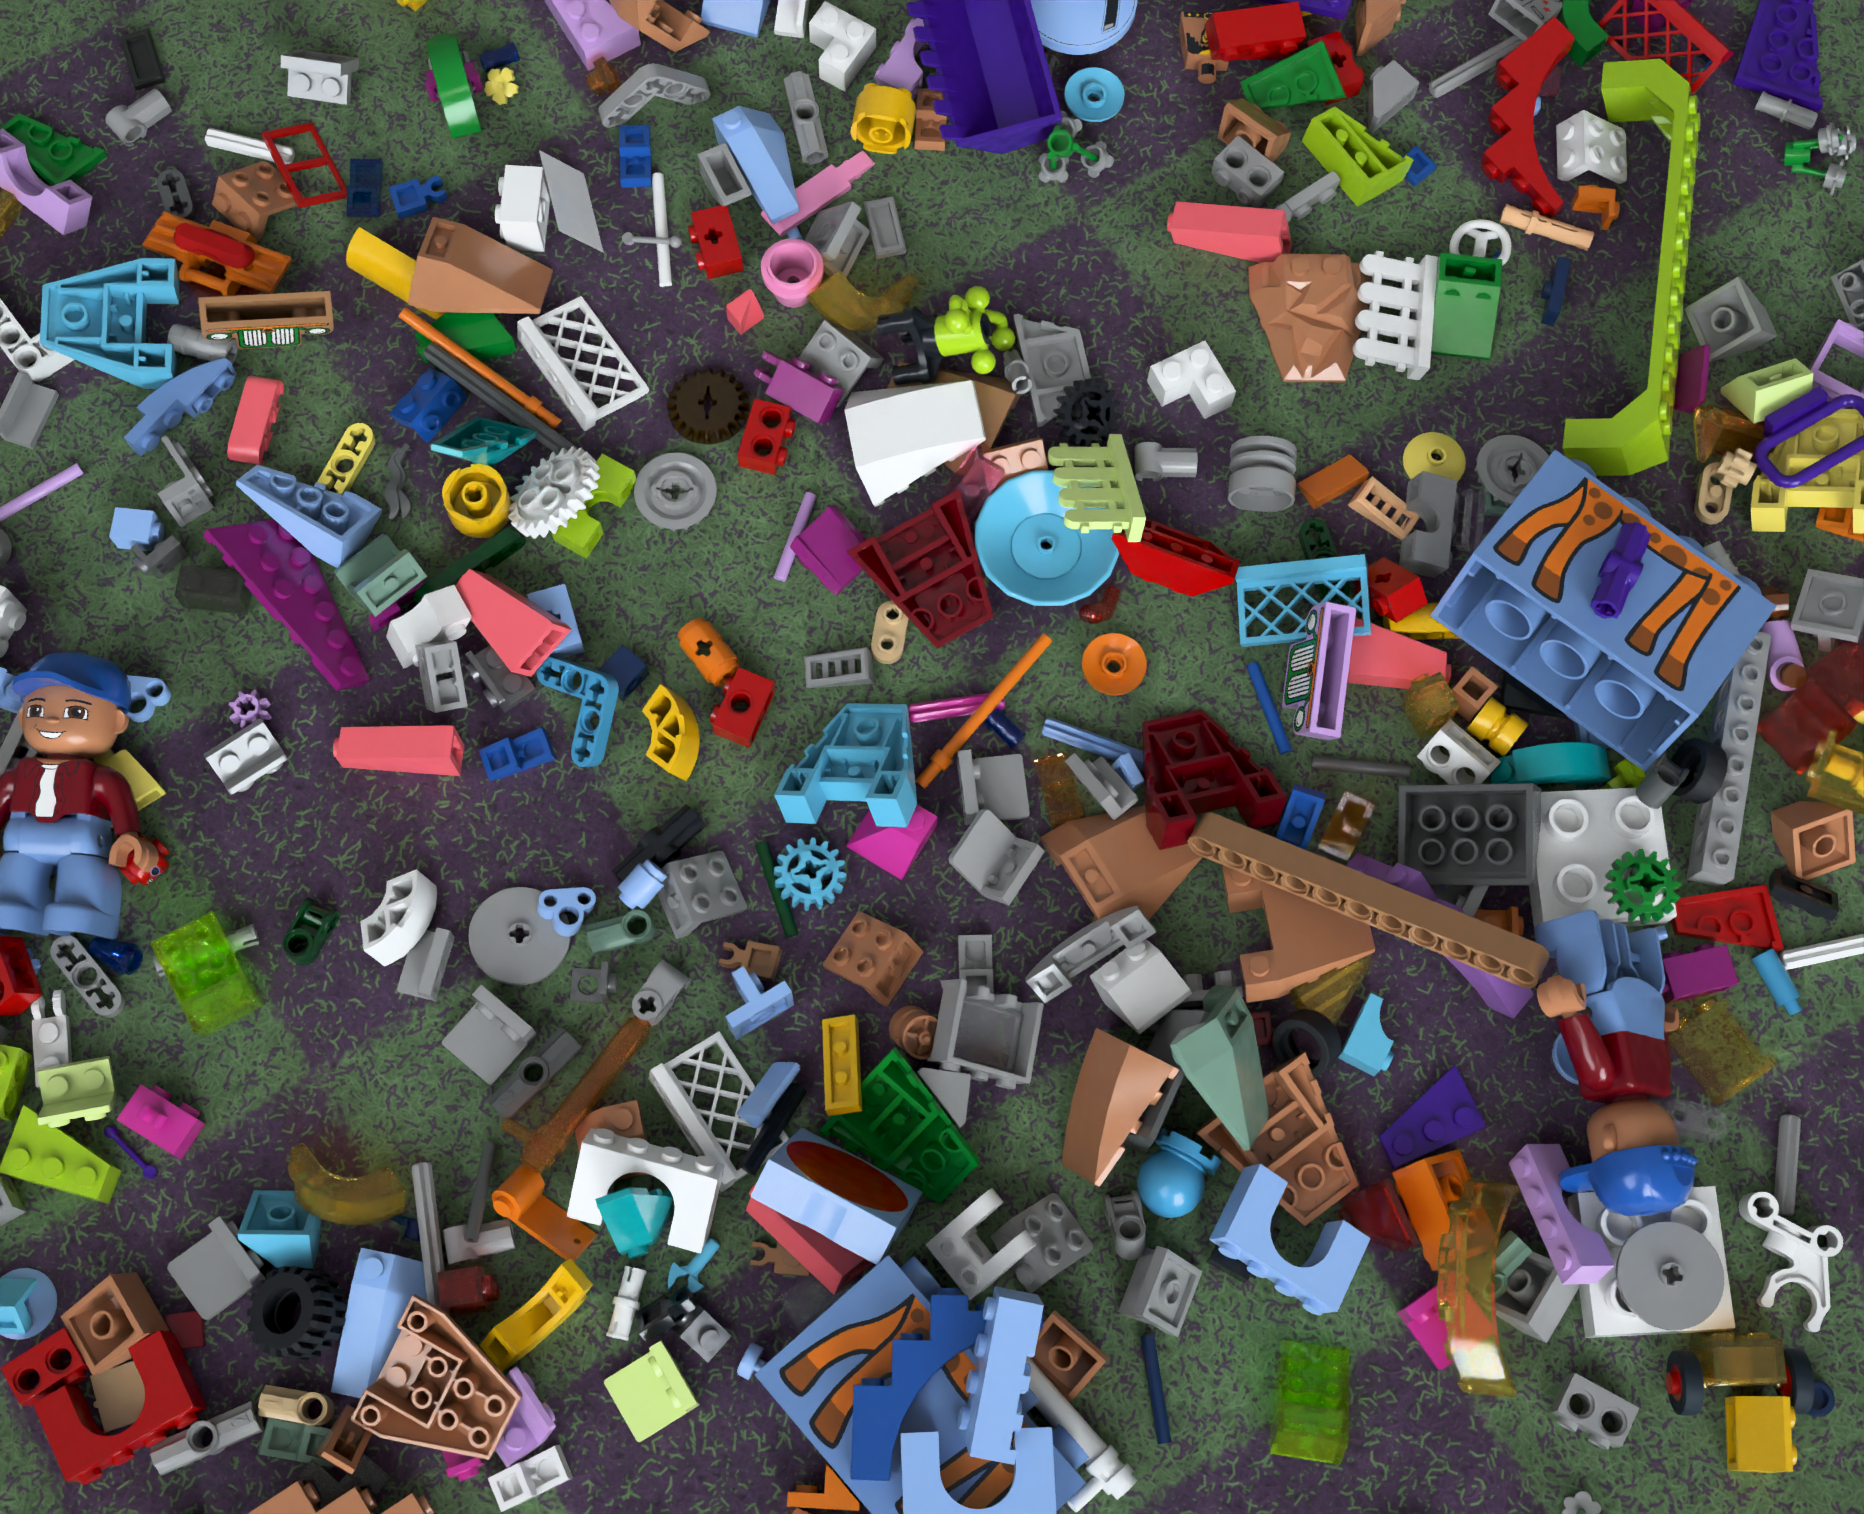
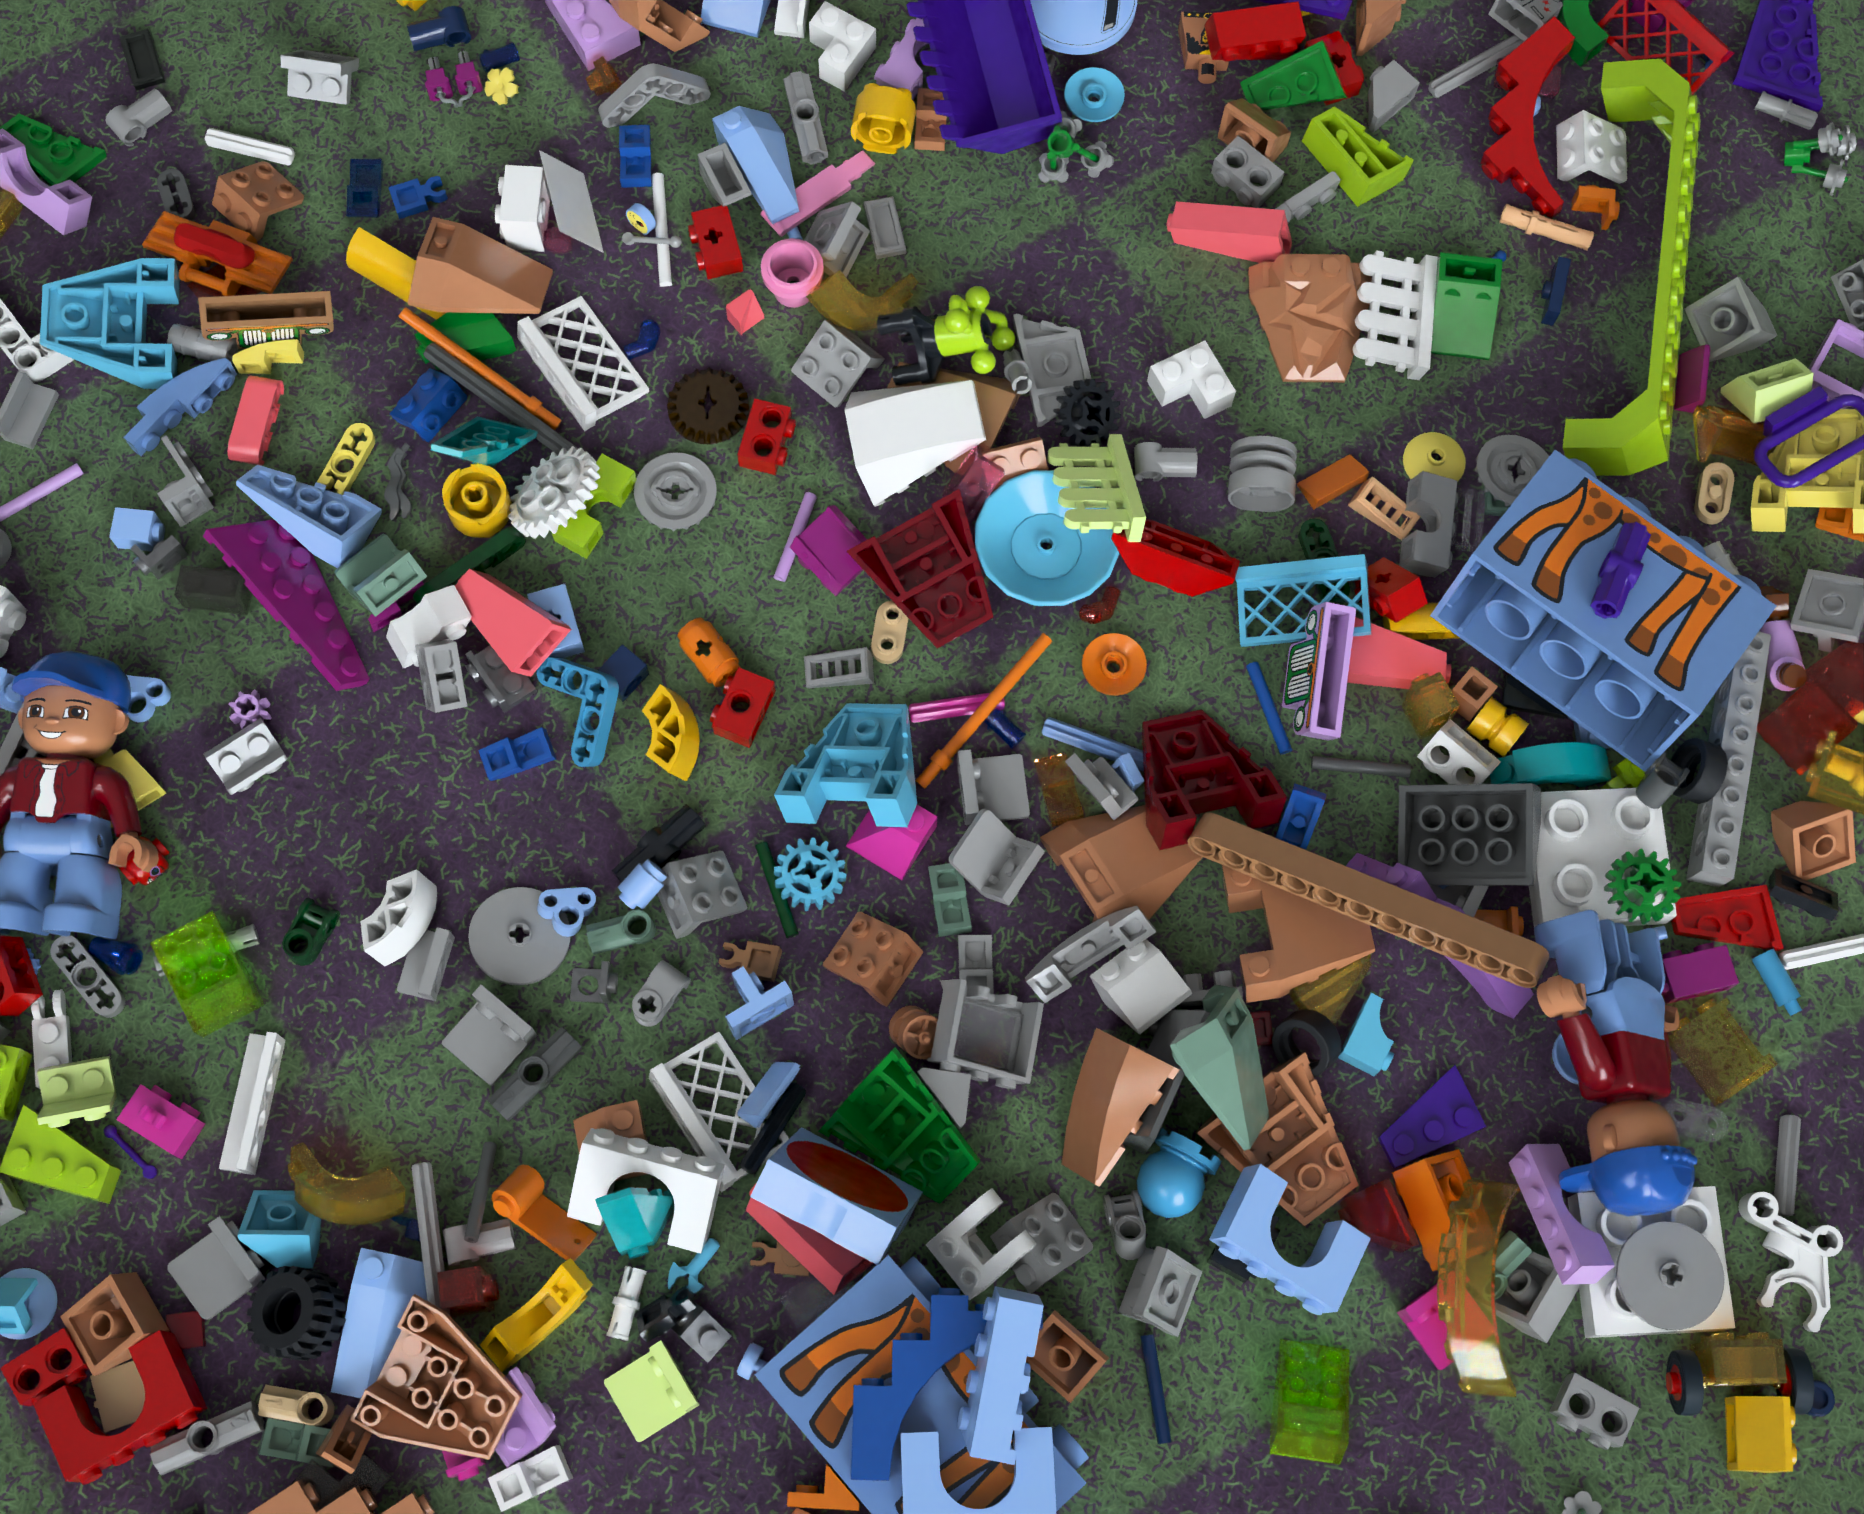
(252, 1103): none -> white fence
(260, 357): none -> light yellow slope
(286, 169): red window -> none
(401, 749): coral slope -> none
(447, 28): none -> dark blue piece
(453, 85): green arch -> none
(554, 1134): clear orange cylinder -> none
(557, 242): none -> clear pink tile
(641, 218): none -> light blue tile
(646, 341): none -> clear blue arm
(800, 387): magenta hinge -> none
(841, 1065): yellow plate -> none
(949, 900): none -> sand green slope
(1103, 1461): white cylinder -> none
(1346, 825): clear orange slope -> none
(1421, 166): blue tile -> none
(1481, 238): white piece -> none
(1736, 468): tan gear -> none

